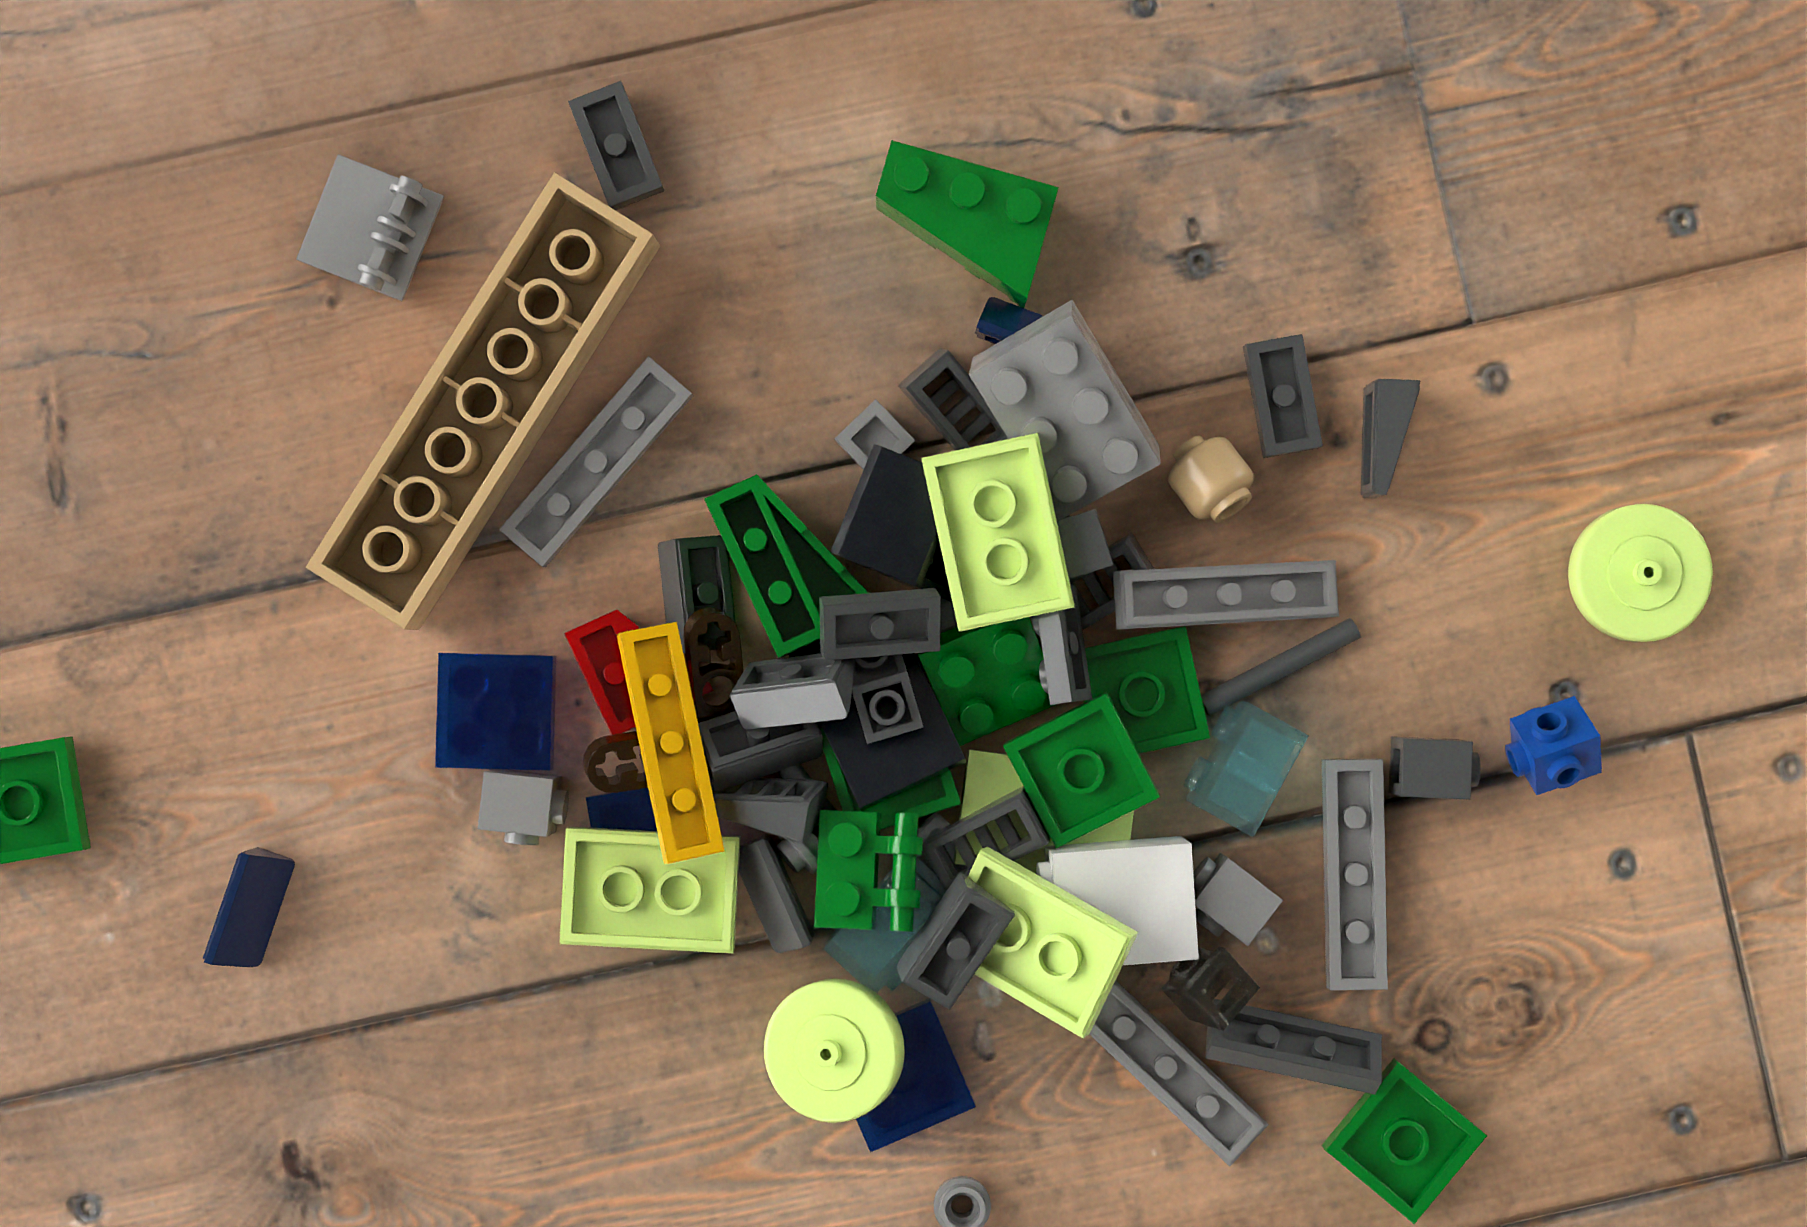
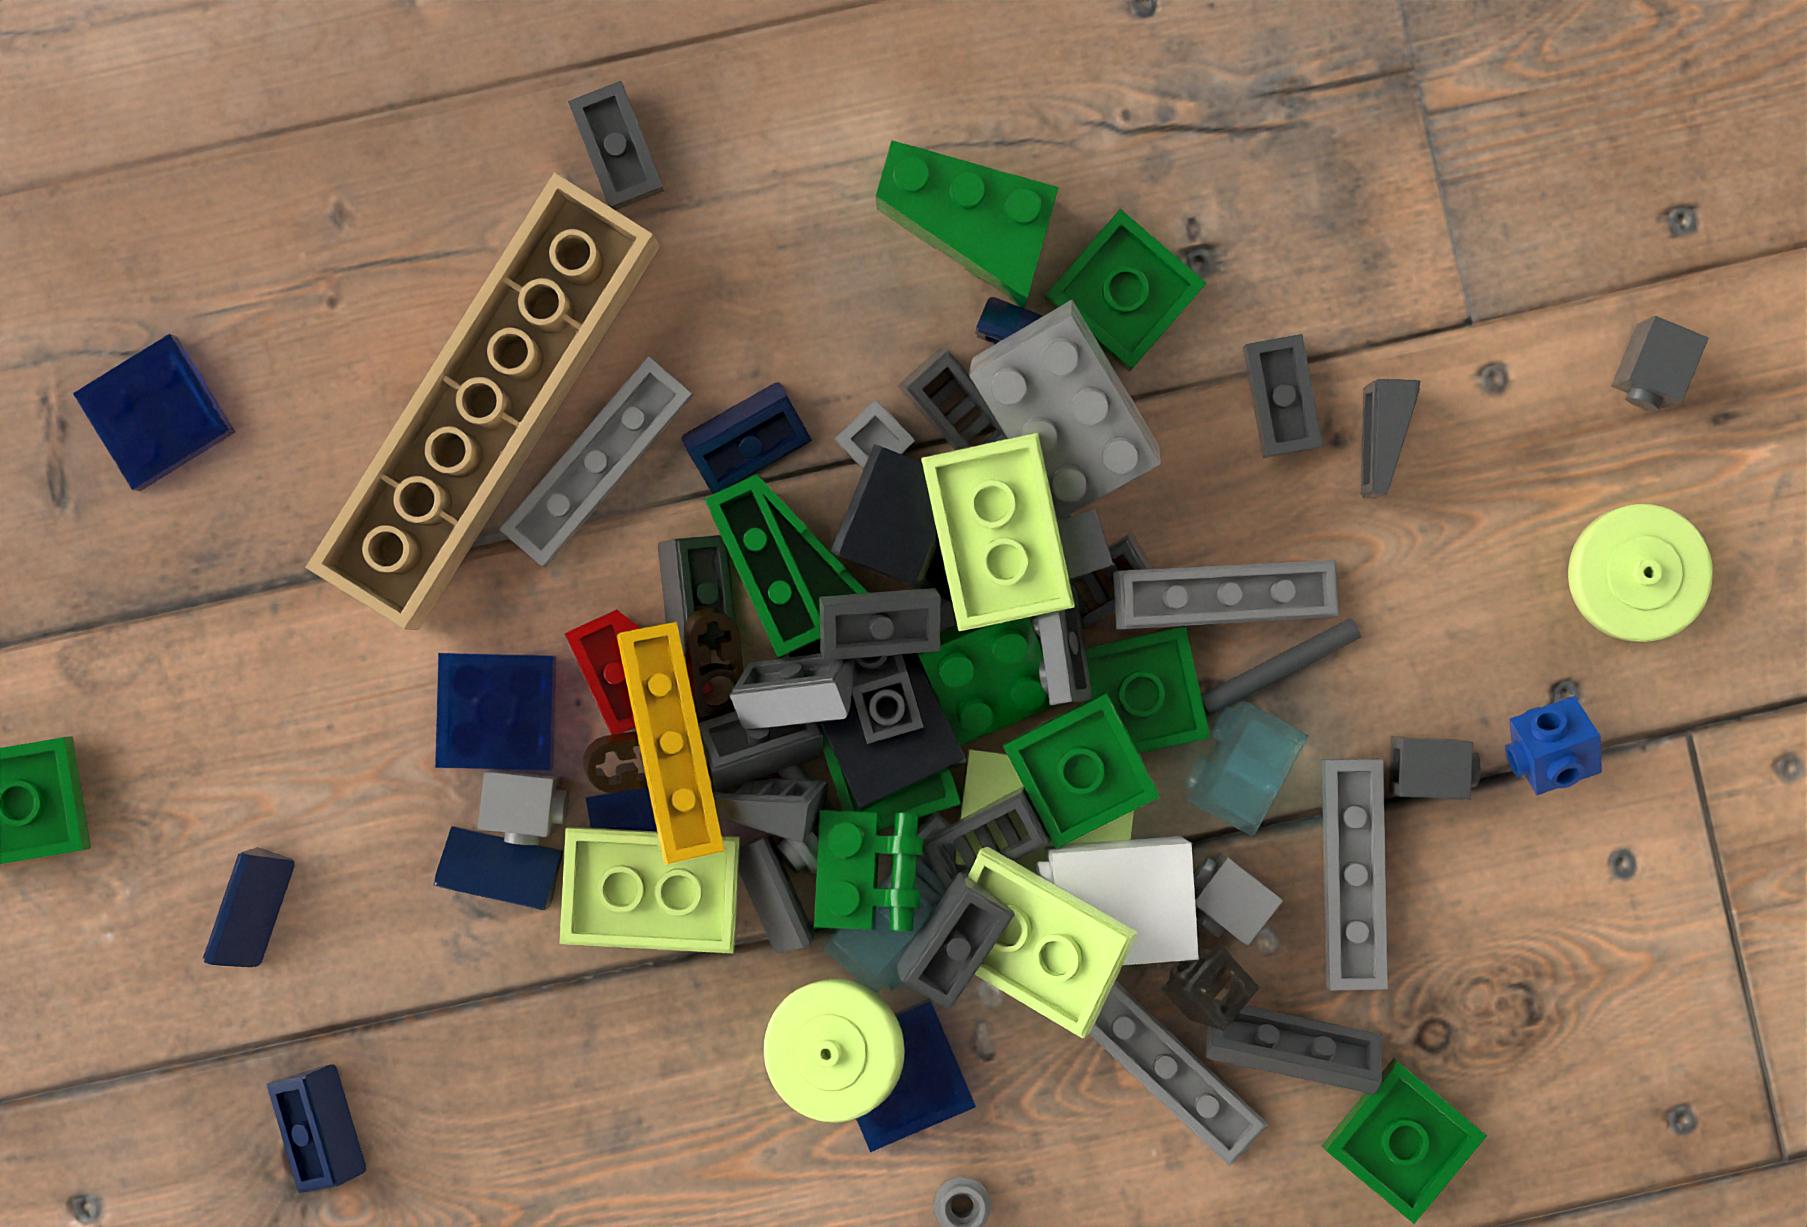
(154, 412): none -> clear blue plate
(317, 1128): none -> dark blue slope
(370, 227): light grey hinge -> none
(498, 869): none -> dark blue slope
(746, 438): none -> dark blue slope
(1126, 289): none -> green plate
(1211, 478): tan head -> none
(1659, 363): none -> dark grey brick

